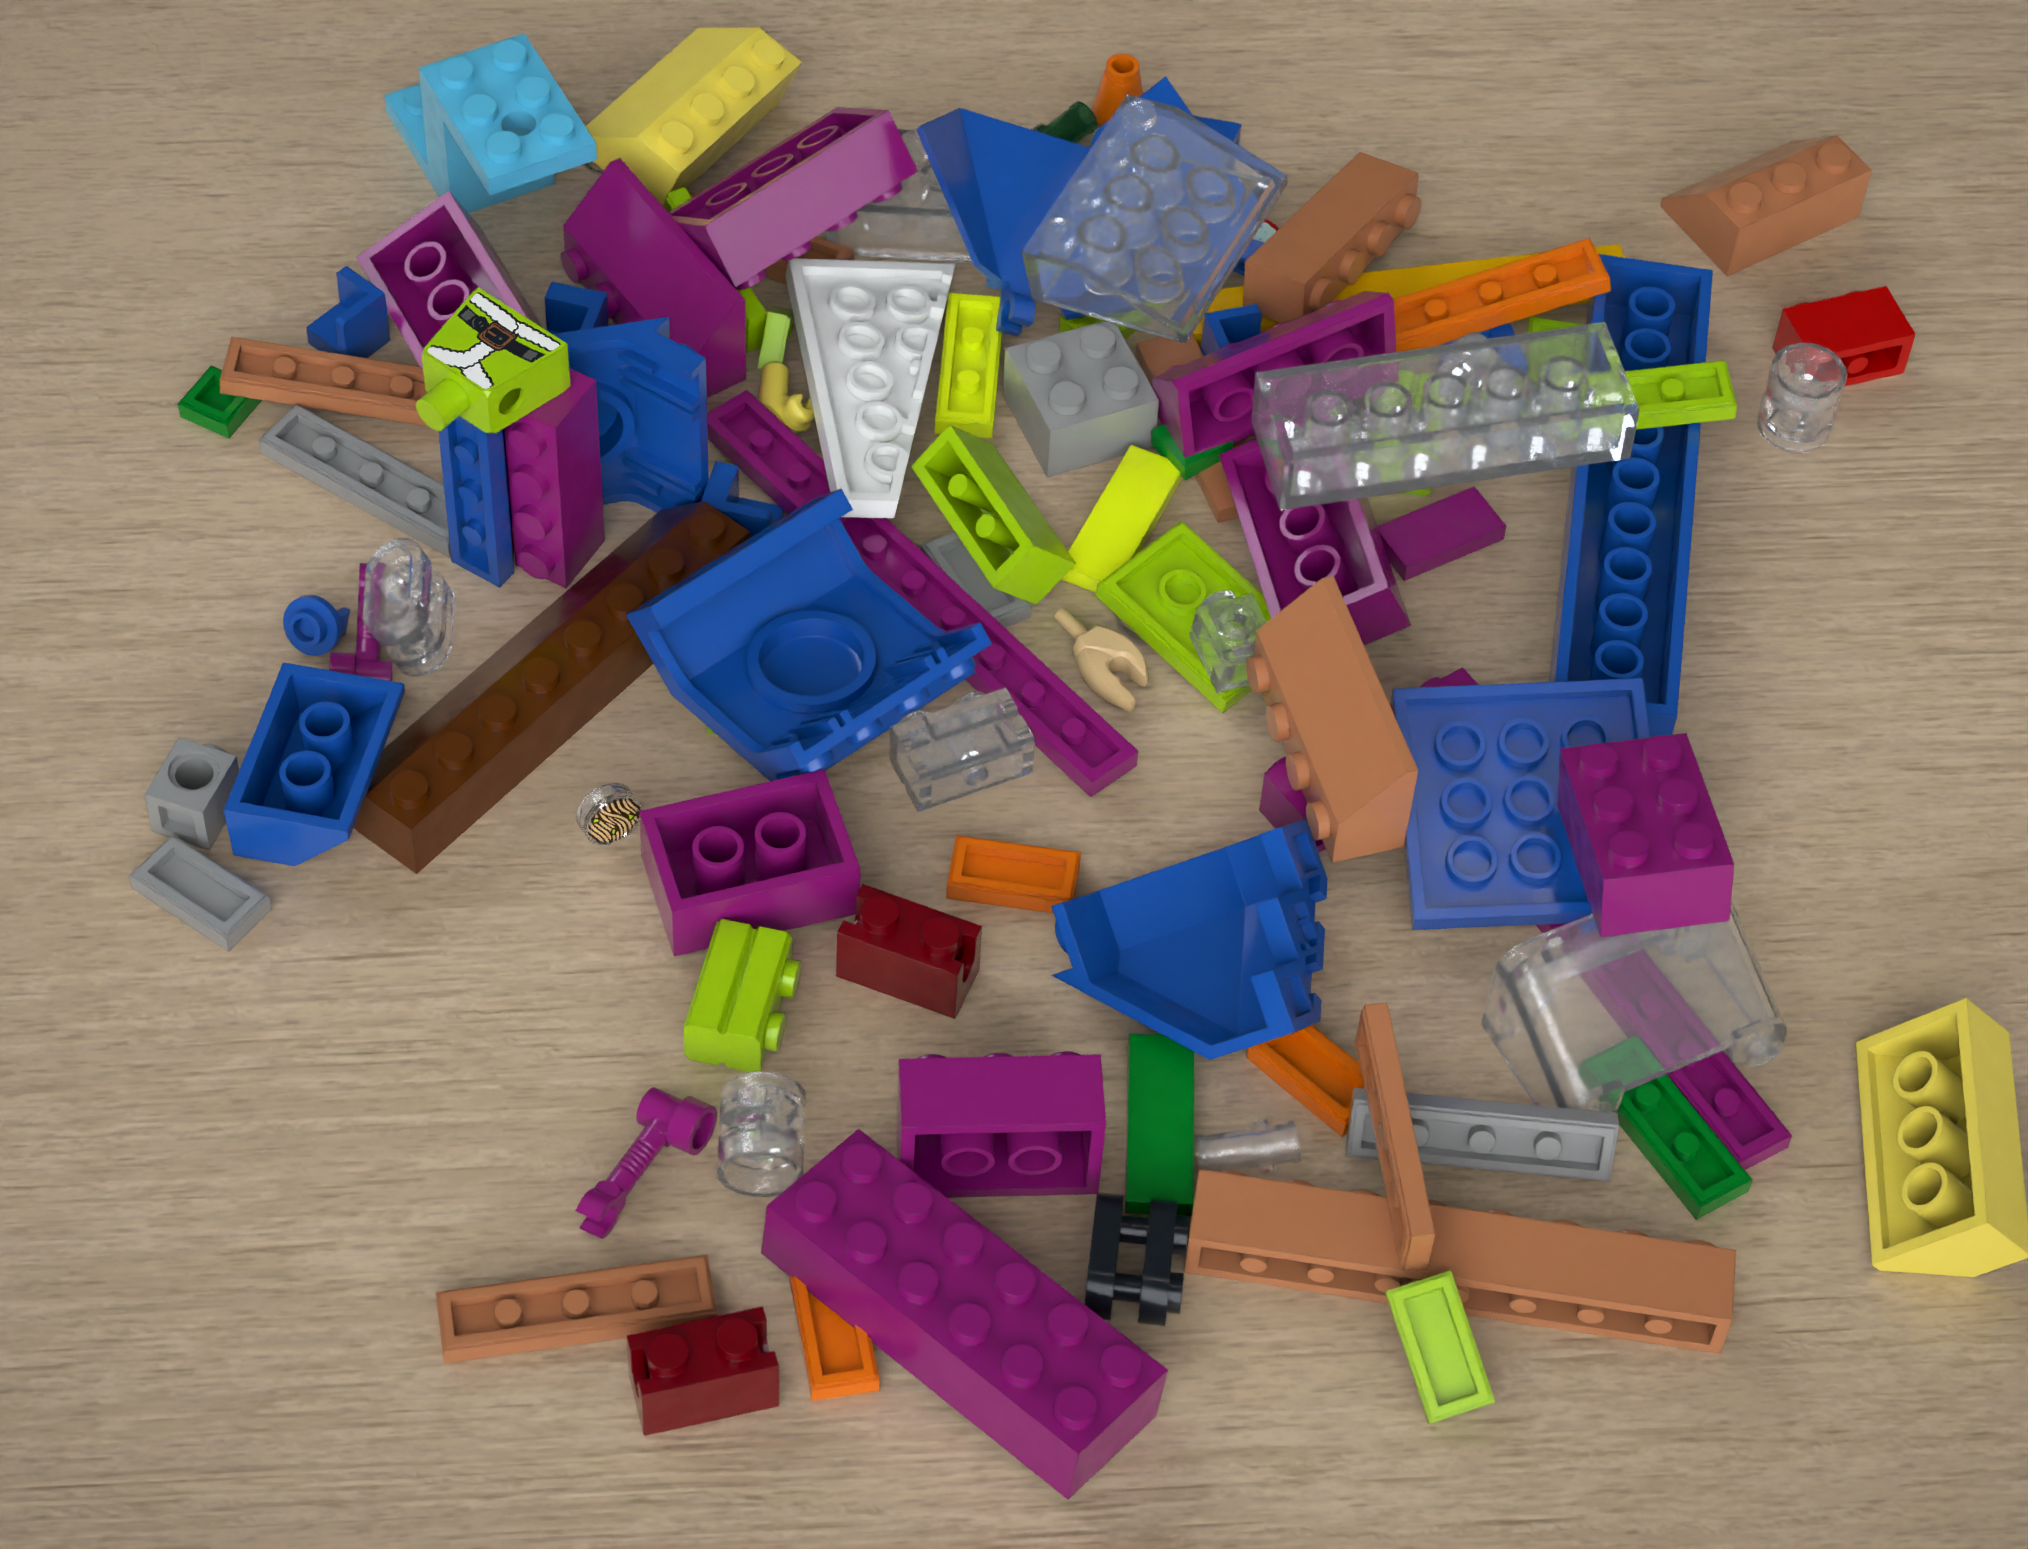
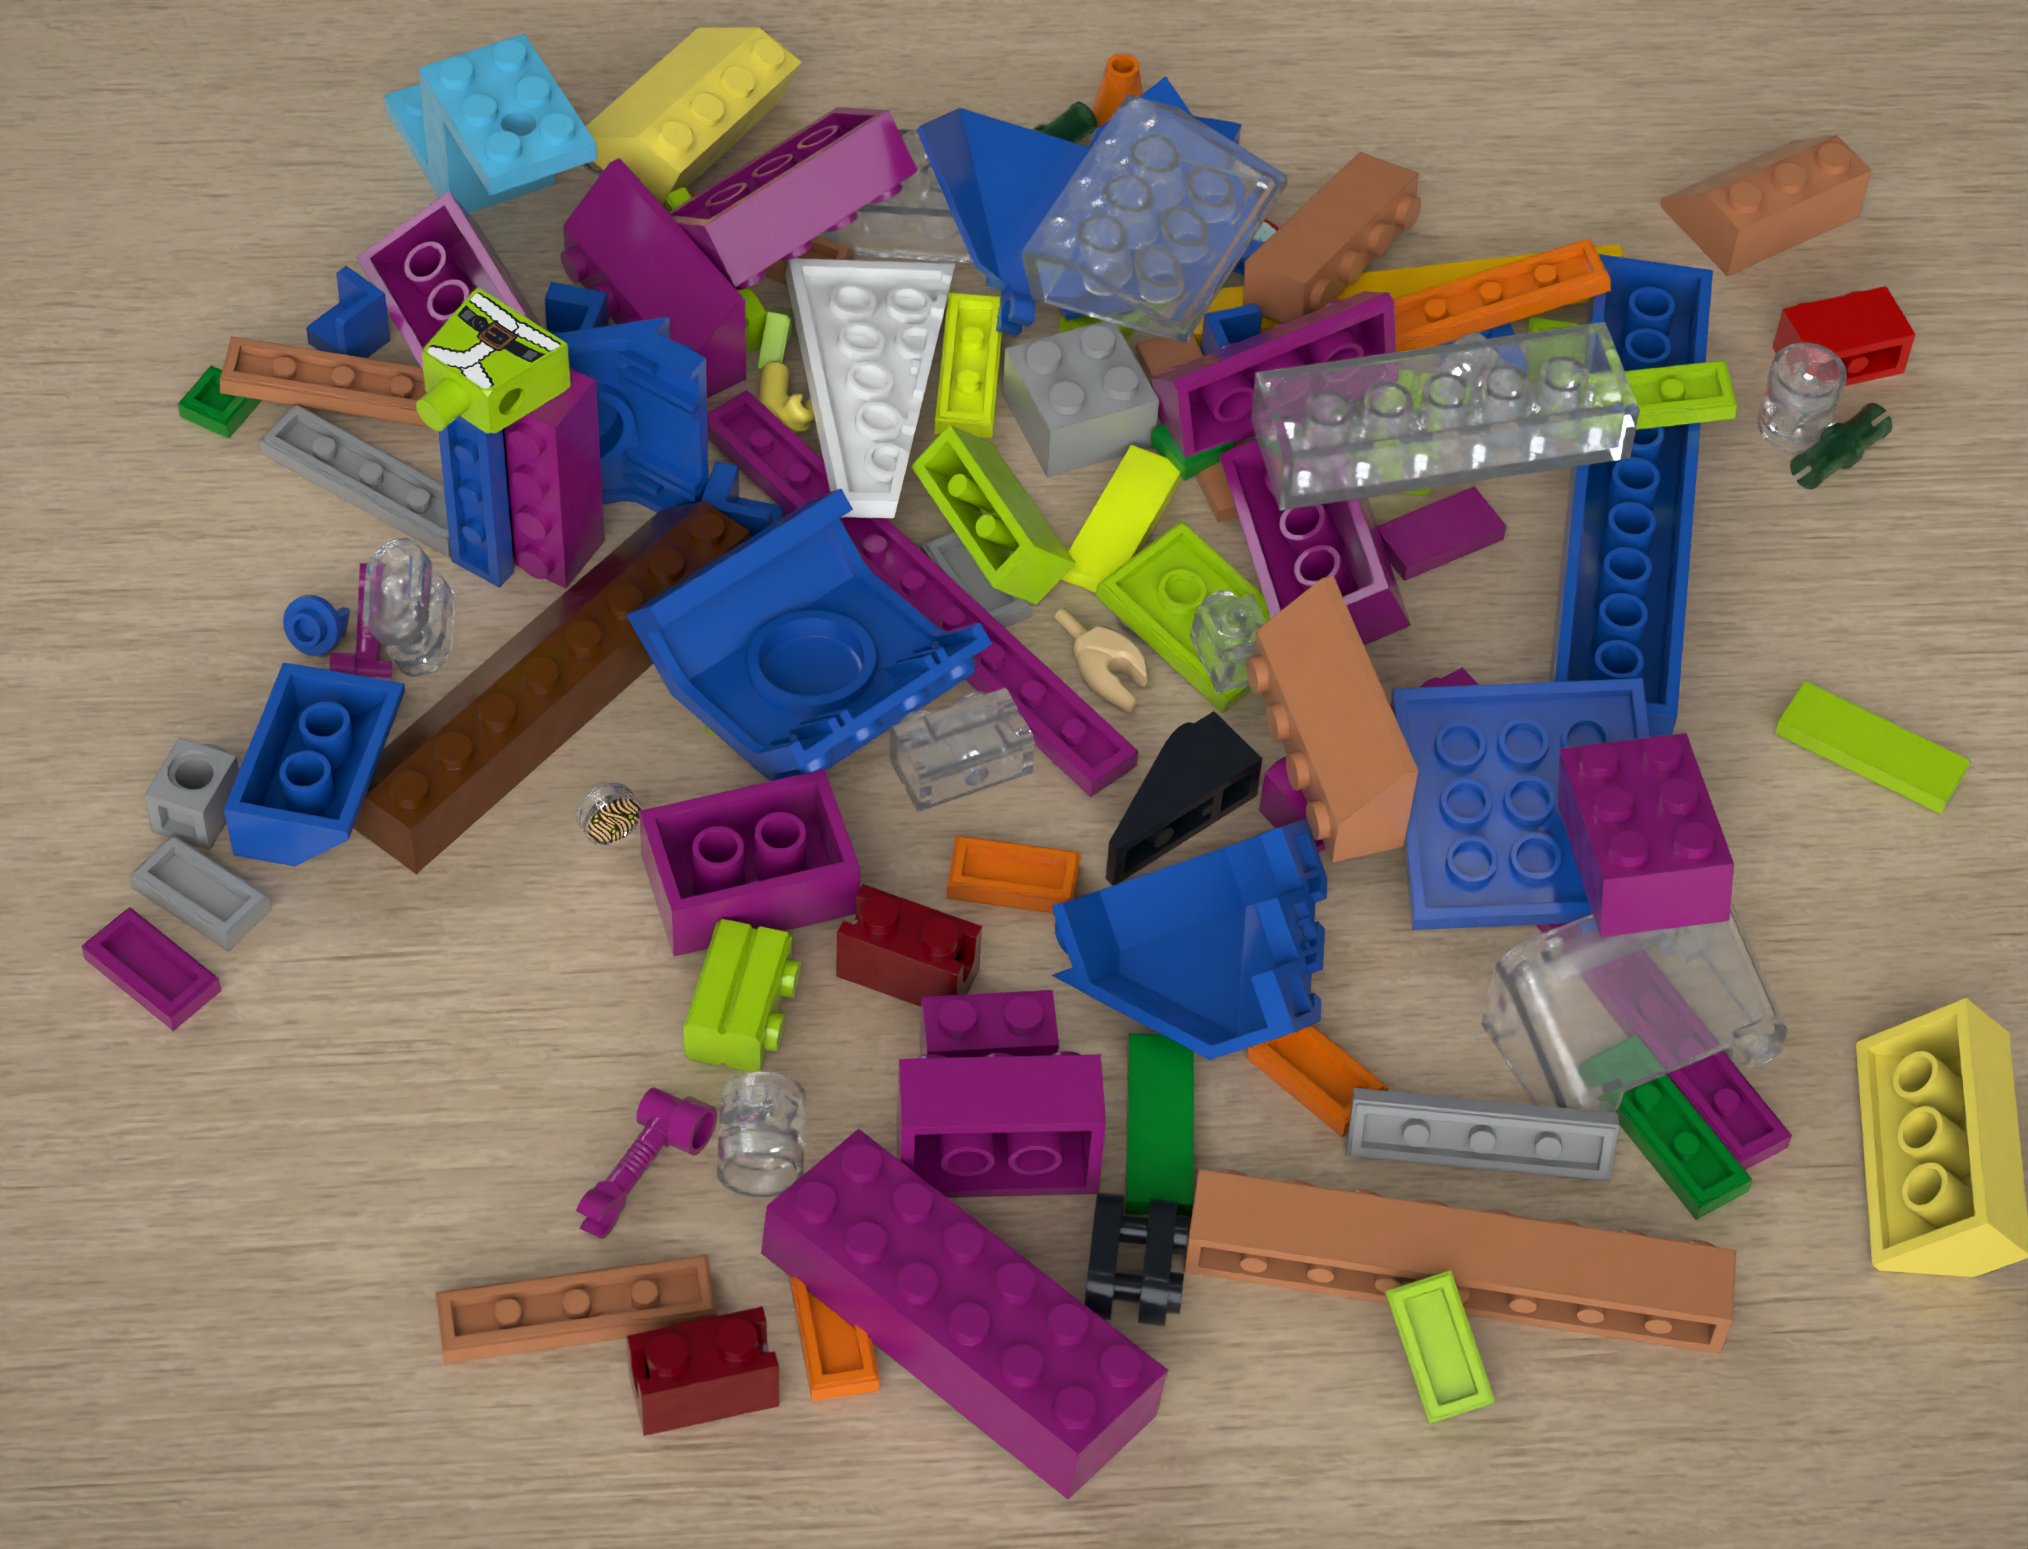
(151, 968): none -> magenta tile
(989, 1024): none -> magenta brick
(1191, 785): none -> black slope
(1249, 1148): clear pin -> none
(1394, 1137): nougat tile -> none
(1841, 446): none -> clear green pin
(1873, 747): none -> lime tile

